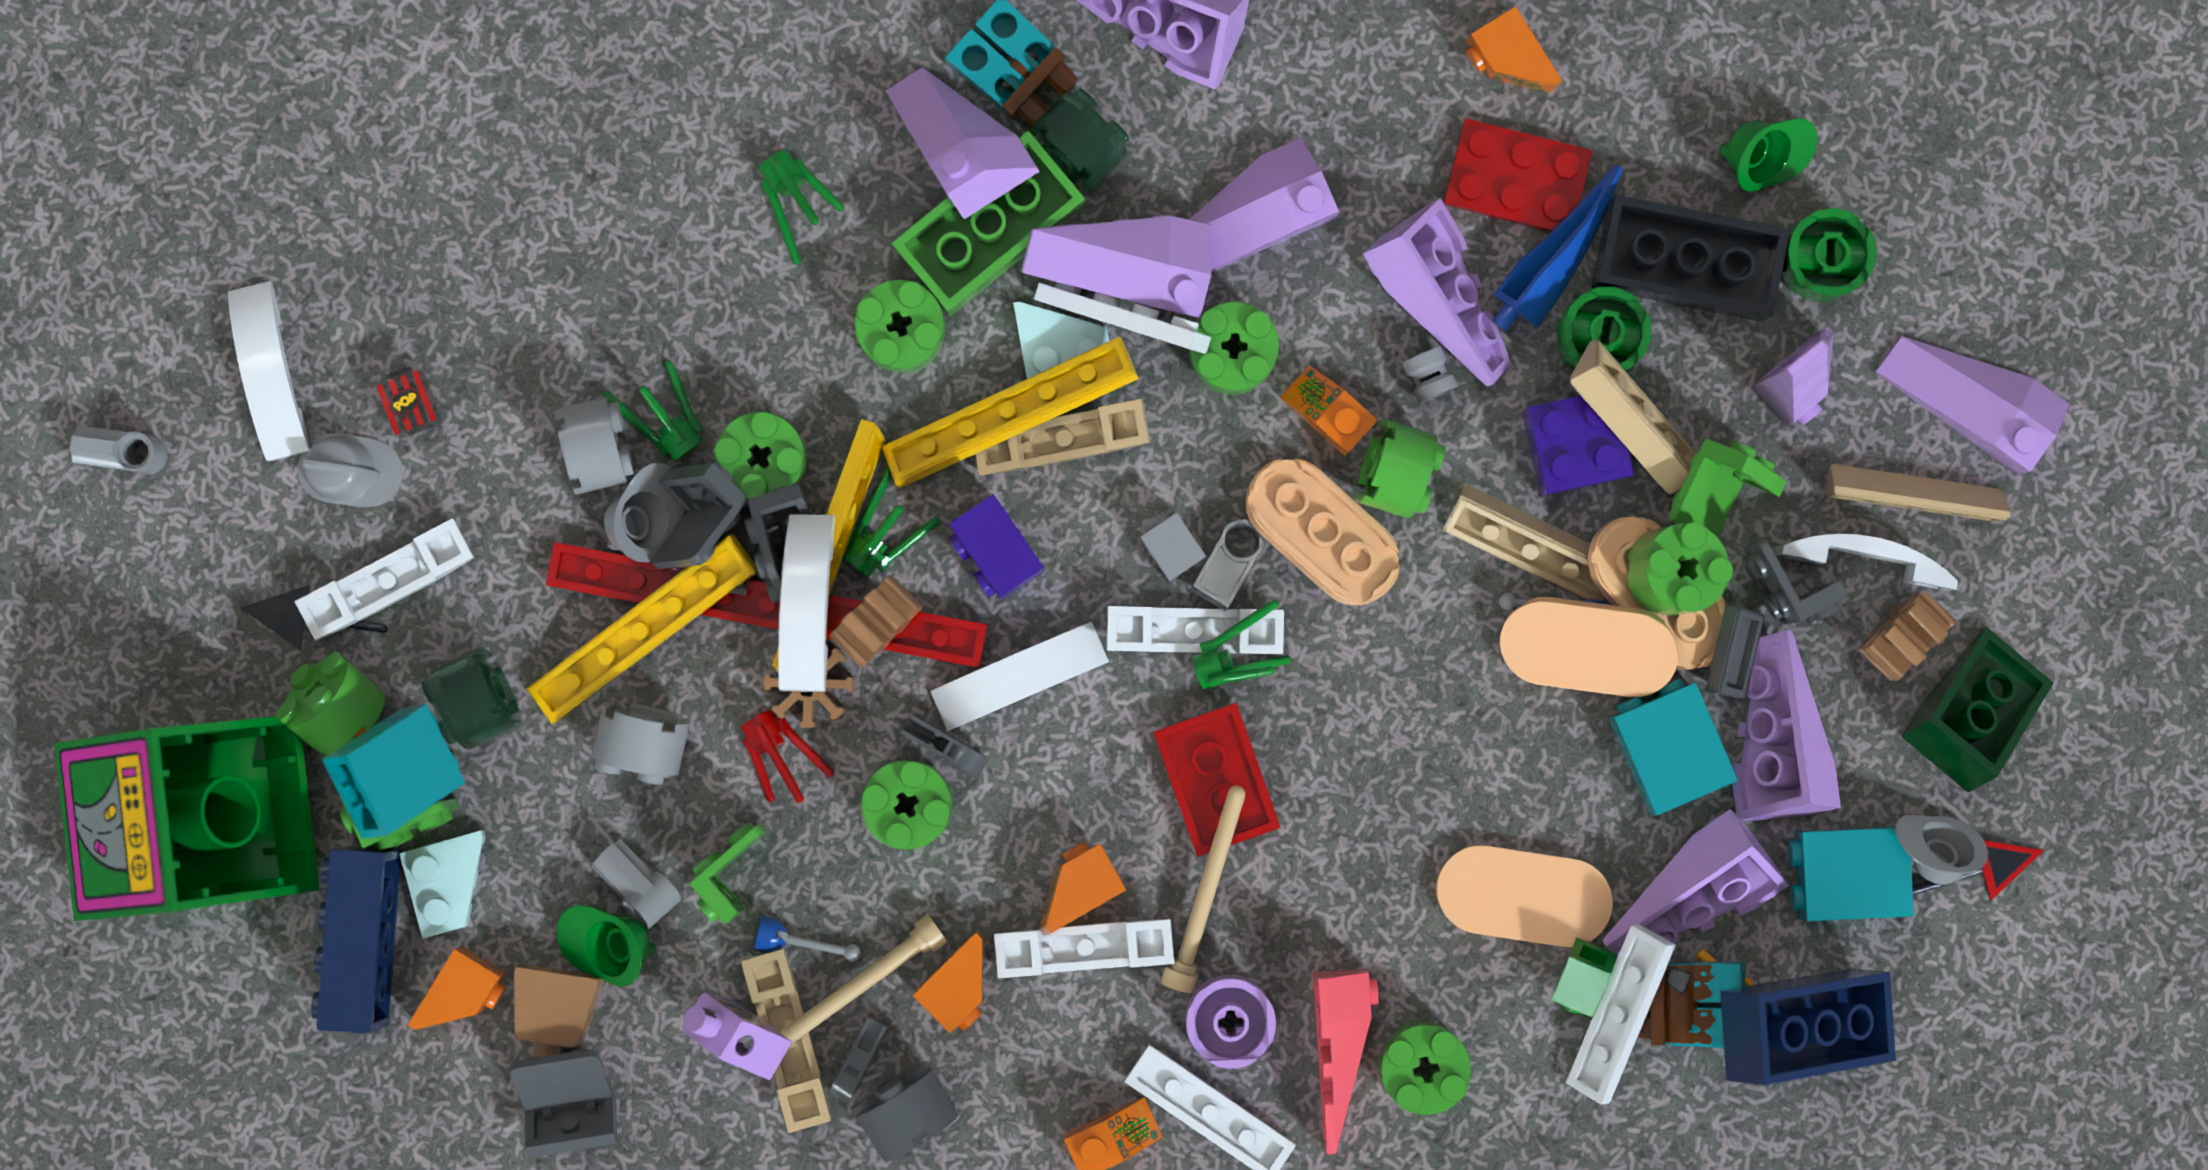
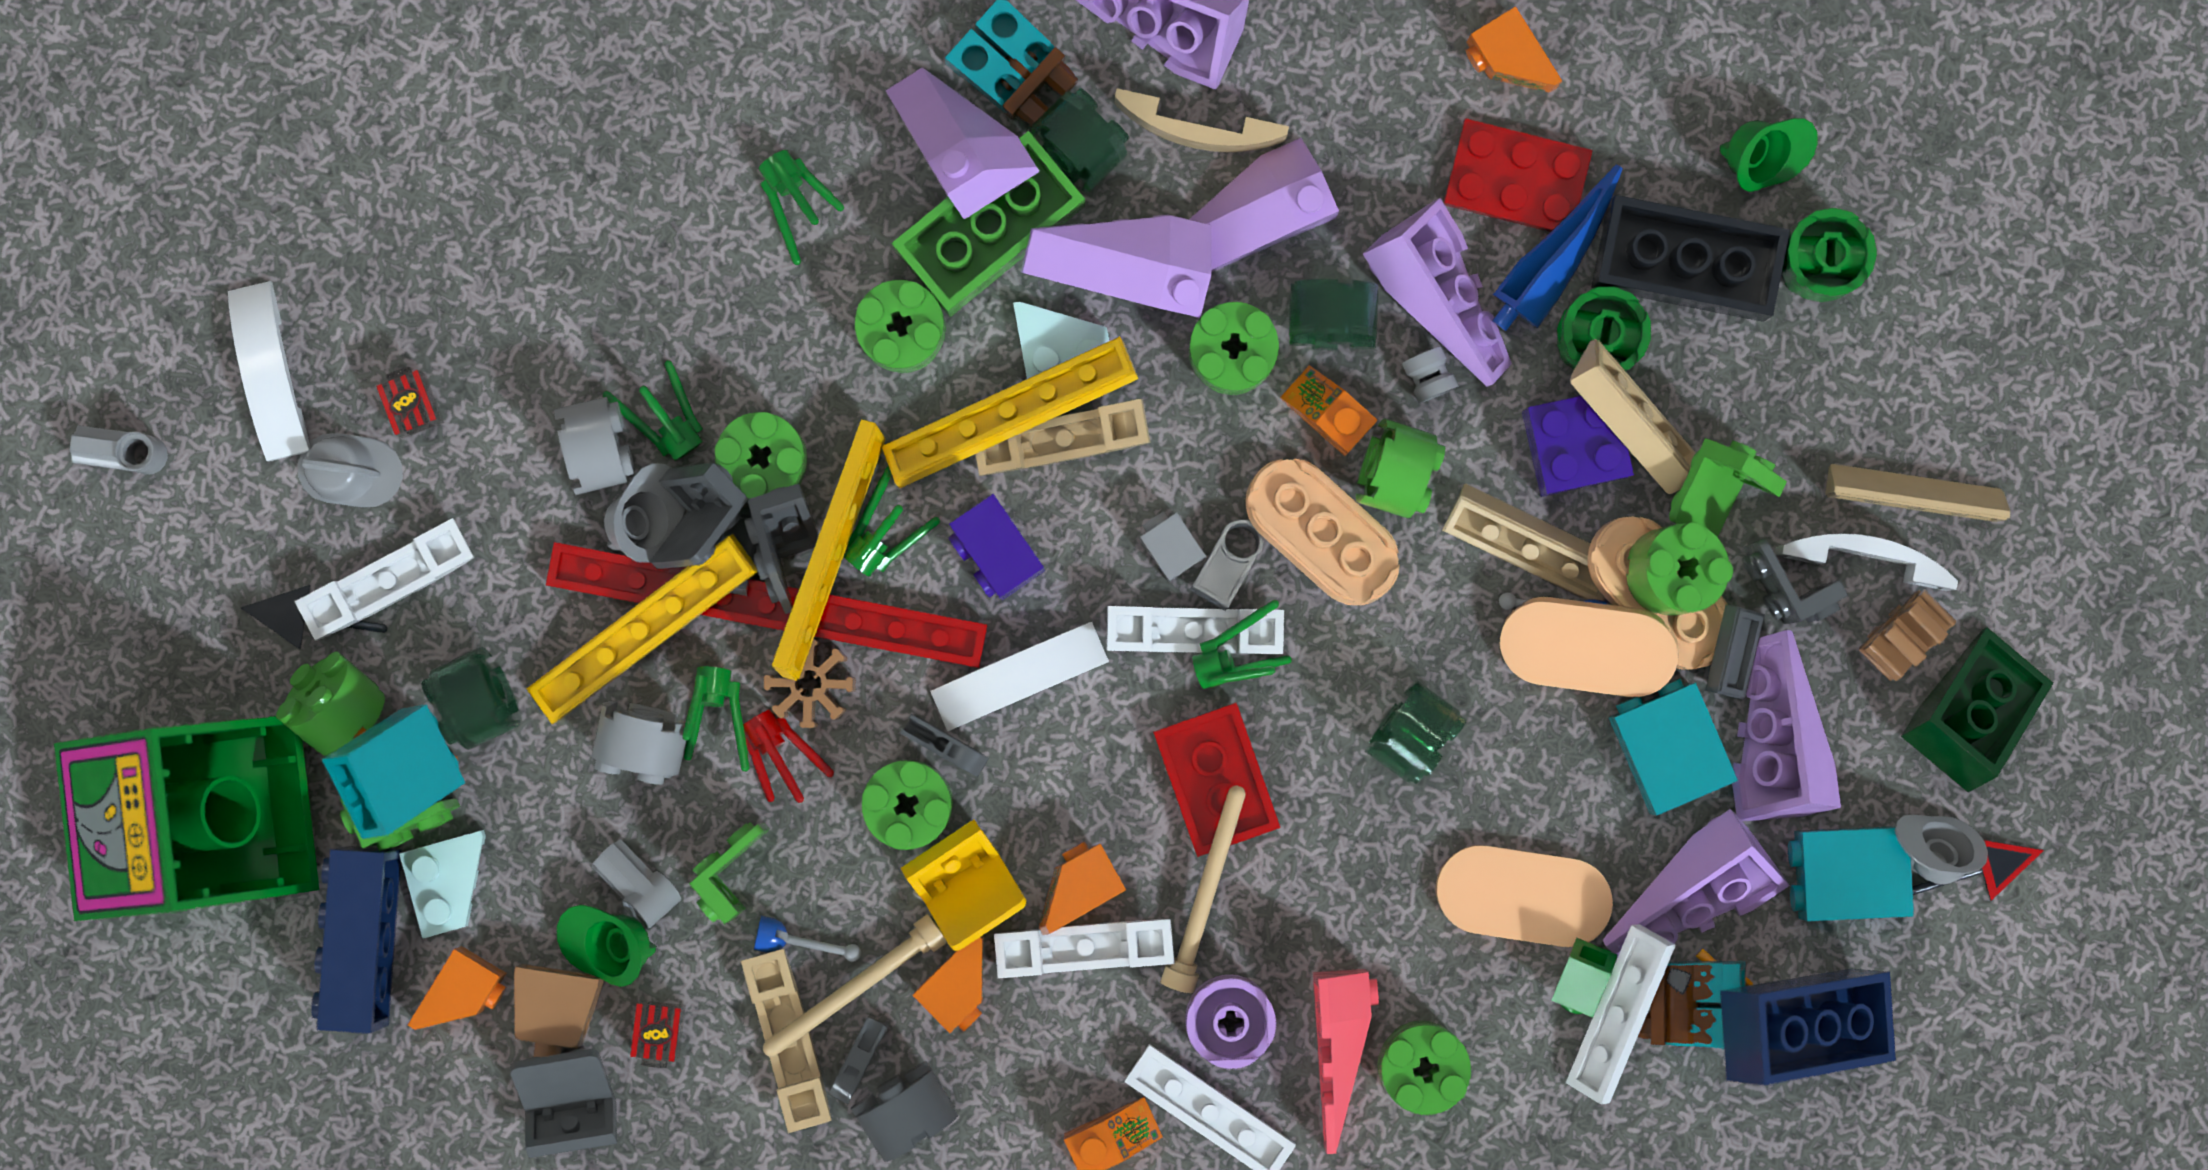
(657, 1032): none -> brick
(711, 689): none -> green plant
(721, 1022): lavender torso -> none
(805, 602): white slope -> none
(876, 621): medium nougat gear -> none
(965, 885): none -> yellow bracket
(1140, 320): white plate -> none
(1144, 108): none -> tan slope
(1333, 314): none -> clear green brick
(1414, 732): none -> clear green brick
(1799, 380): lavender wedge -> none
(1988, 405): lavender wedge -> none

